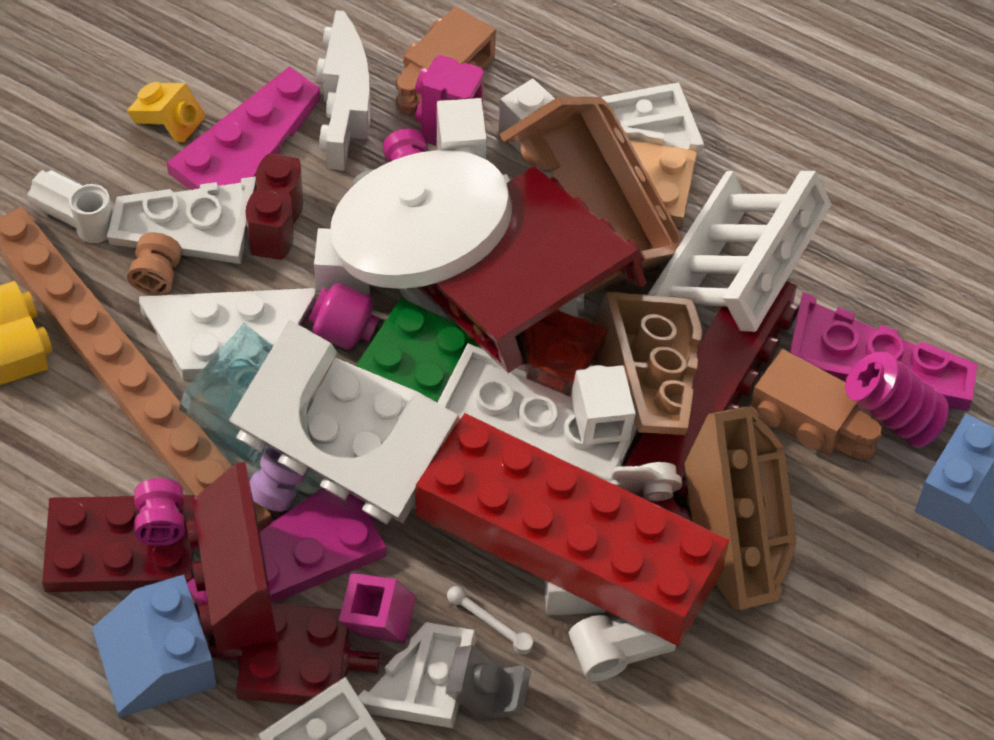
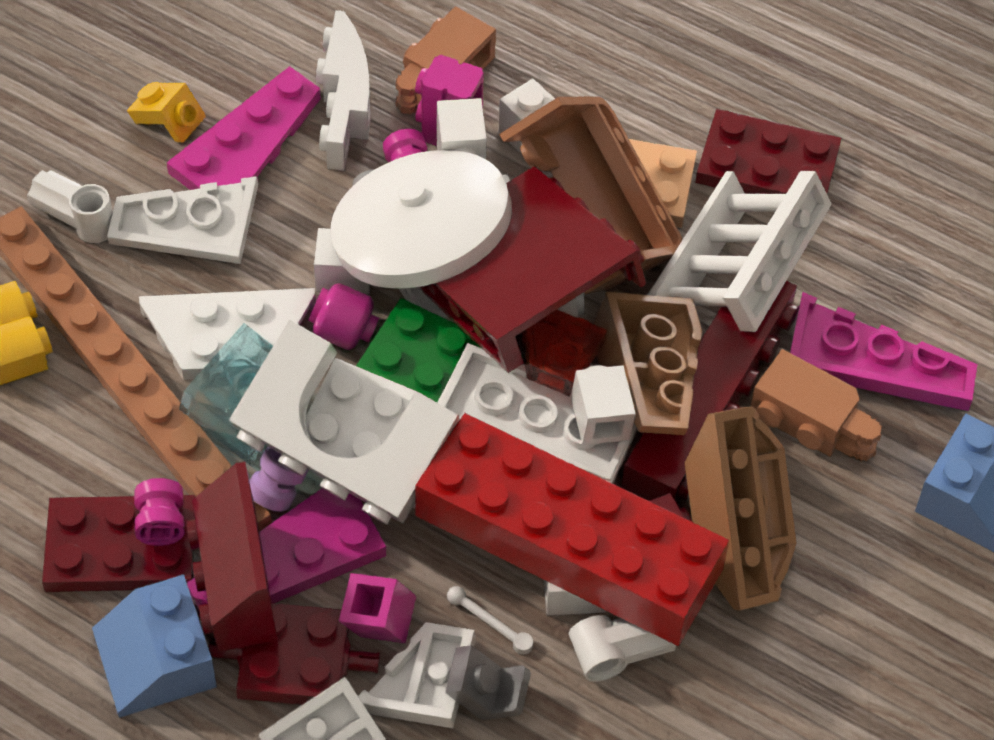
(154, 263): nougat wheel -> none
(274, 206): dark red brick -> none
(649, 481): white plate -> none
(657, 117): white wing -> none
(764, 153): none -> dark red plate
(898, 398): dark pink piece -> none

